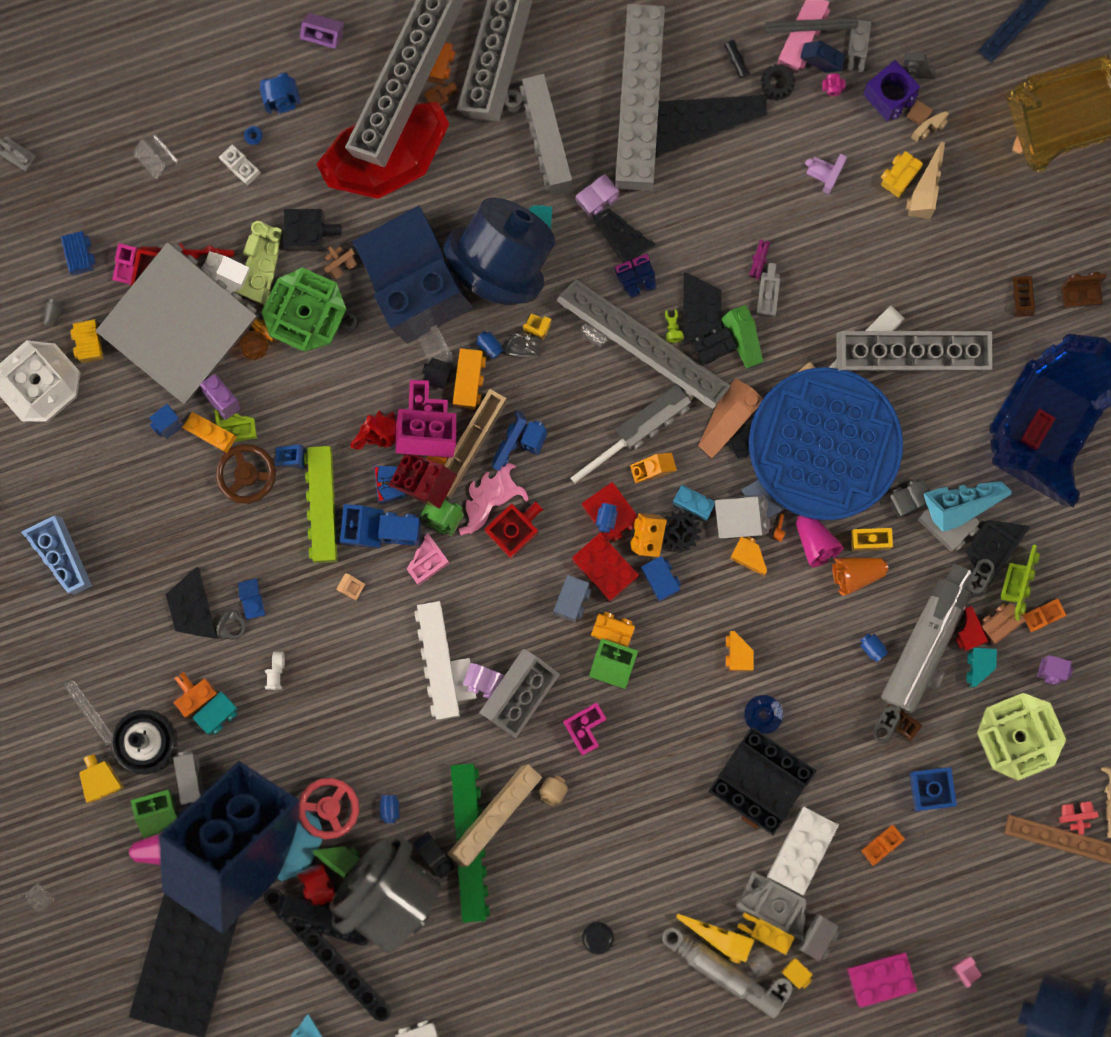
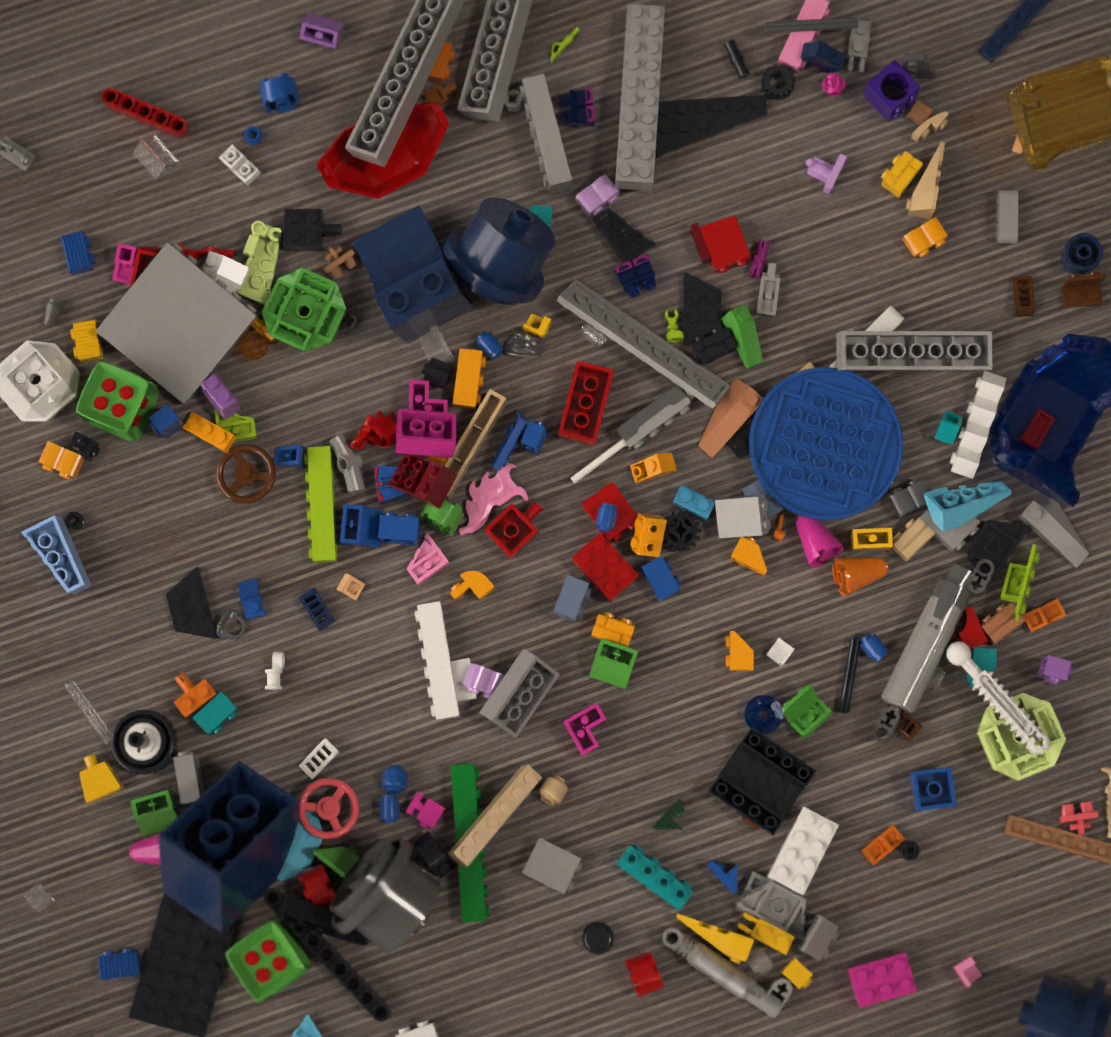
(61, 460): none -> light orange brick
(80, 524): none -> black bush
(84, 446): none -> black brick
(117, 401): none -> bright green piece
(119, 965): none -> blue brick
(139, 106): none -> red beam
(268, 960): none -> bright green piece
(309, 594): none -> dark blue slope
(334, 752): none -> white slope
(348, 463): none -> light grey piece
(394, 780): none -> blue head
(429, 813): none -> dark pink brick
(476, 582): none -> light orange brick
(552, 866): none -> light grey brick
(565, 42): none -> lime hand
(581, 108): none -> clear blue hips
(586, 403): none -> red brick
(644, 974): none -> red brick
(654, 877): none -> teal brick
(666, 821): none -> clear green slope
(700, 243): none -> dark red tile
(725, 244): none -> red brick
(728, 879): none -> blue slope
(780, 652): none -> white panel
(806, 711): none -> bright green bracket
(849, 675): none -> black axle
(909, 850): none -> black wheel
(912, 539): none -> tan brick
(925, 237): none -> light orange brick
(948, 427): none -> teal brick
(960, 655): none -> white gear
(978, 423): none -> white brick
(1007, 217): none -> light grey beam
(1053, 527): none -> light grey wedge
(1092, 253): none -> dark blue brick

